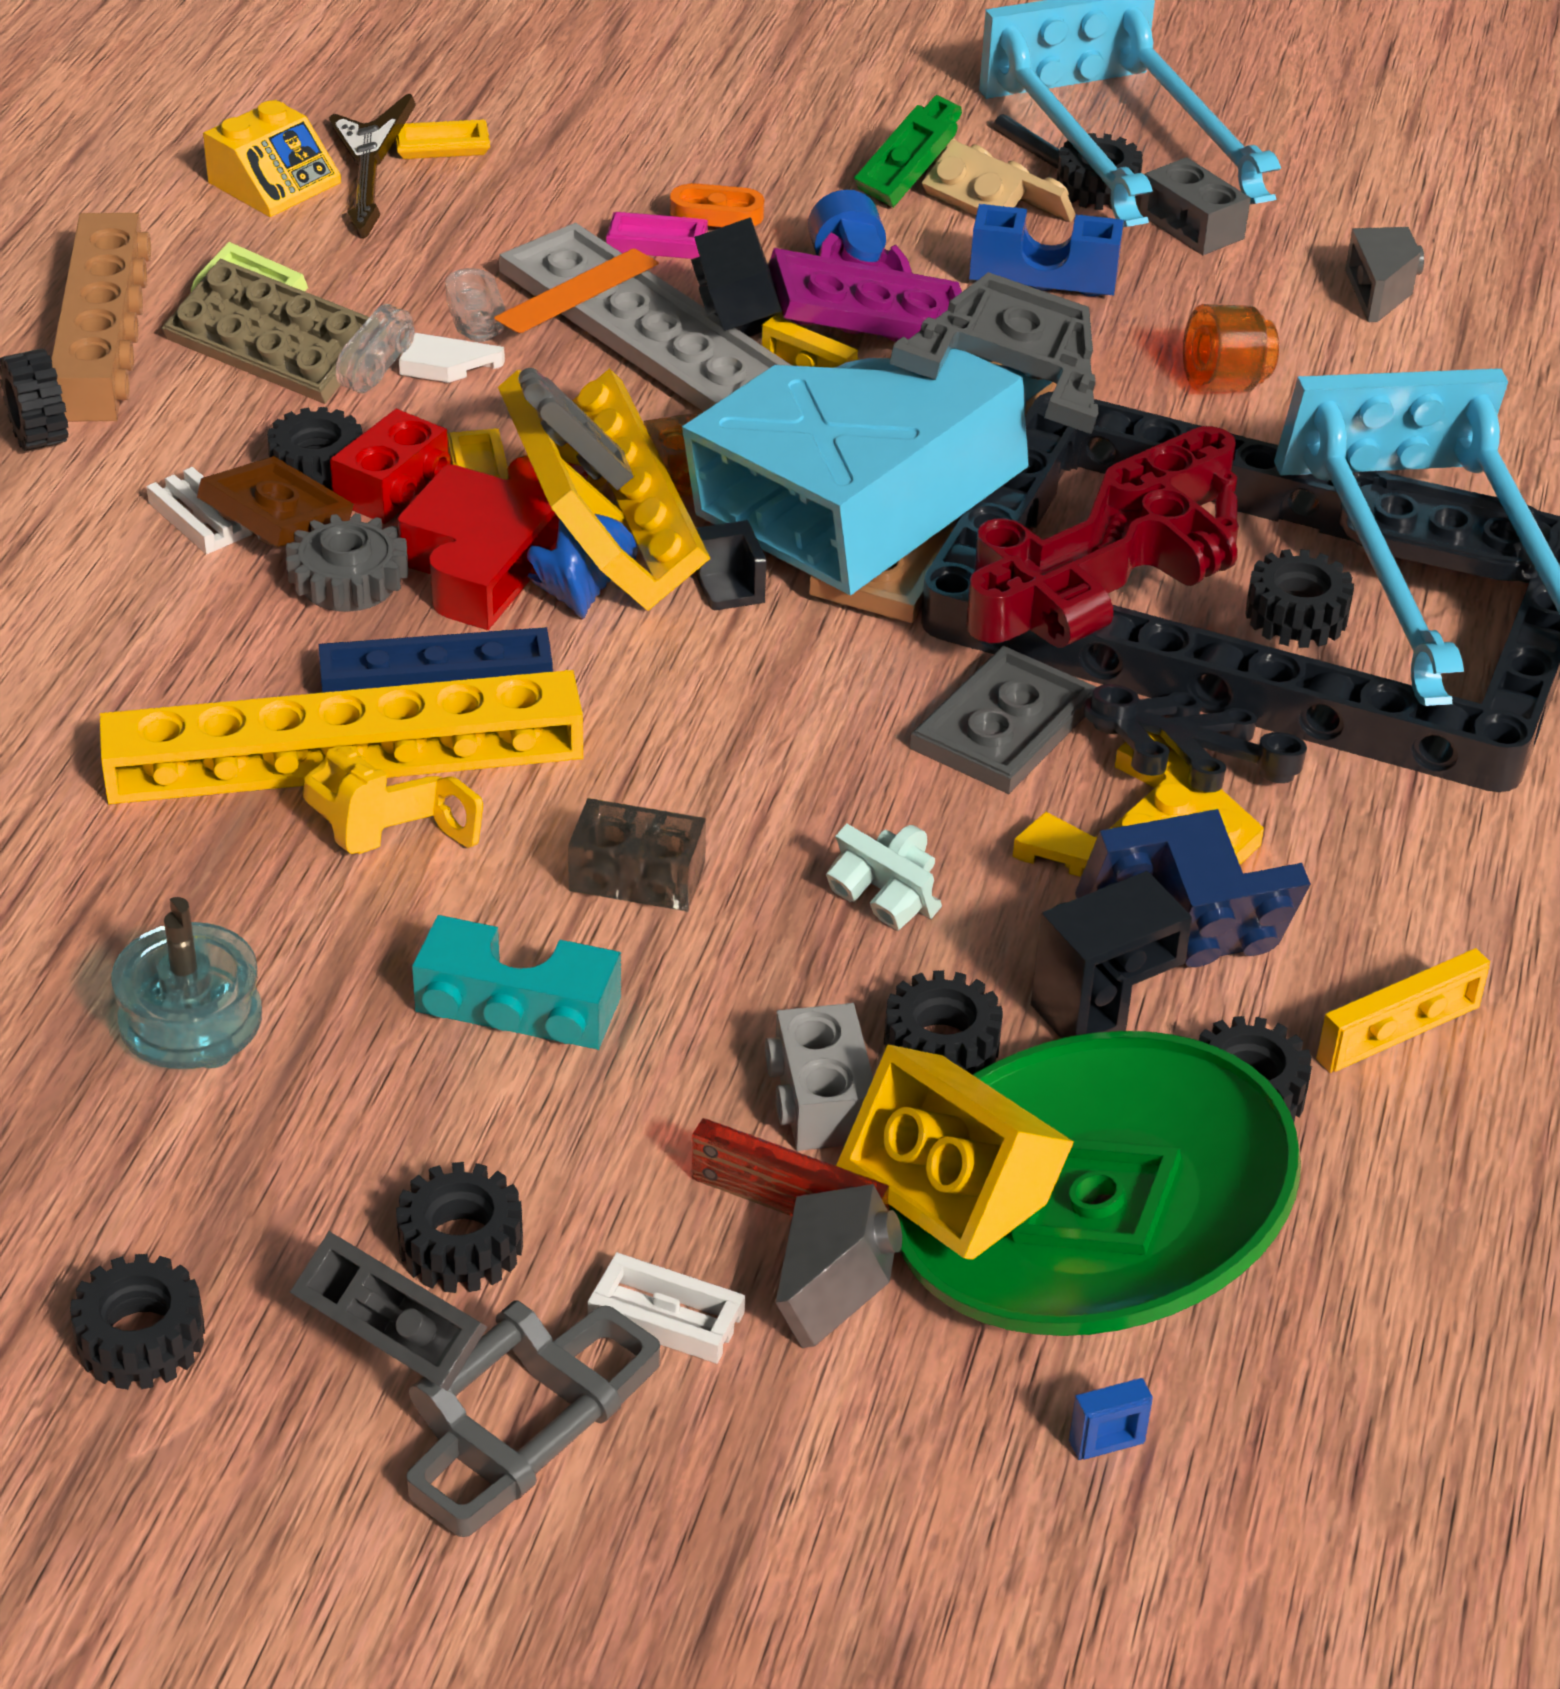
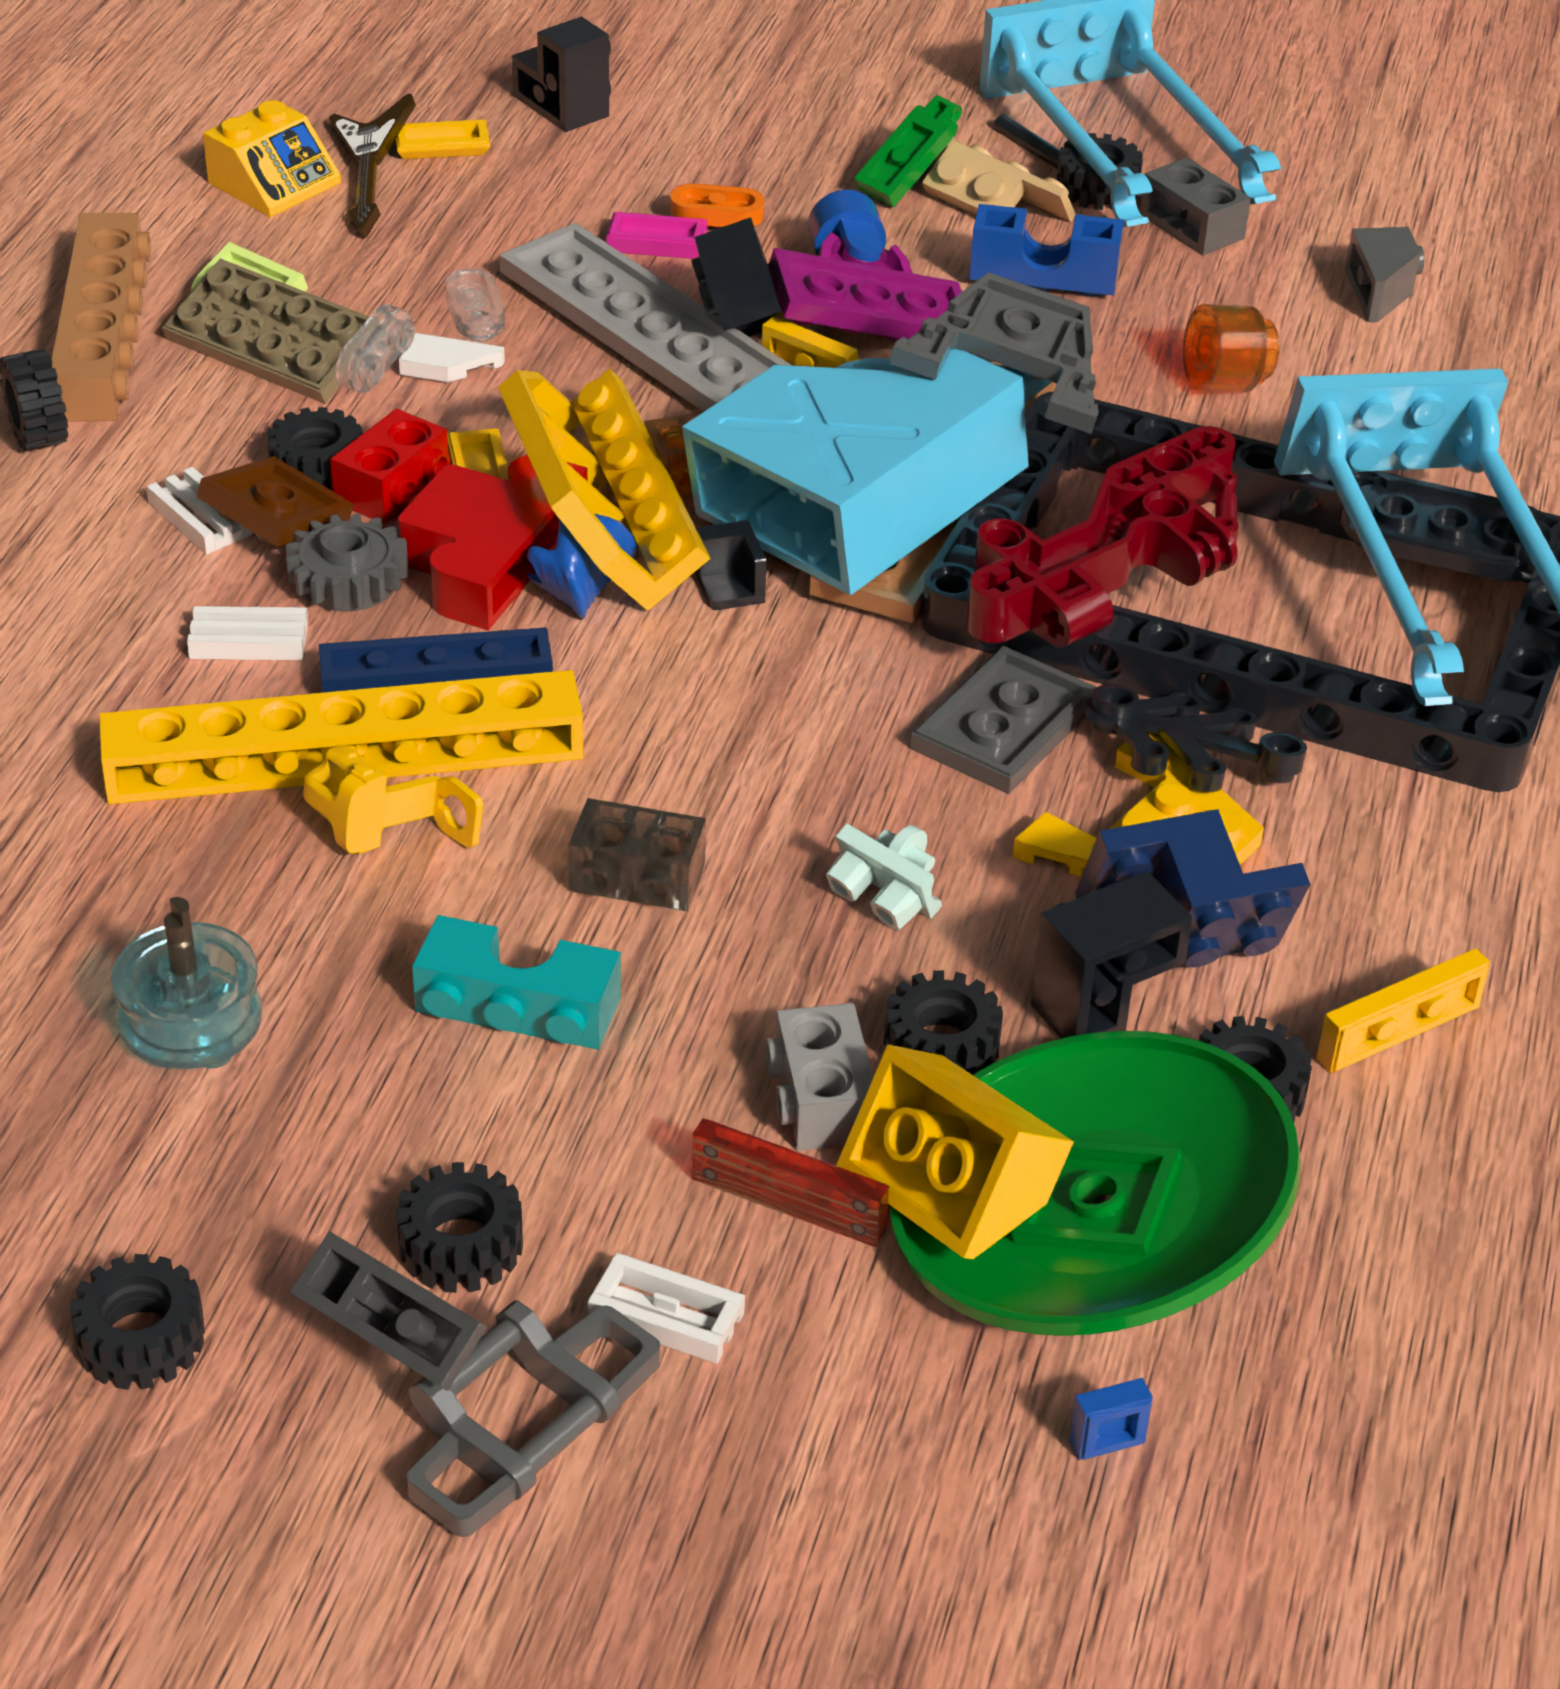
(248, 633): none -> white tile
(566, 74): none -> black brick
(570, 425): dark grey hinge -> none
(575, 291): orange sticker -> none
(835, 1259): flat silver slope -> none
(1299, 598): black tyre -> none

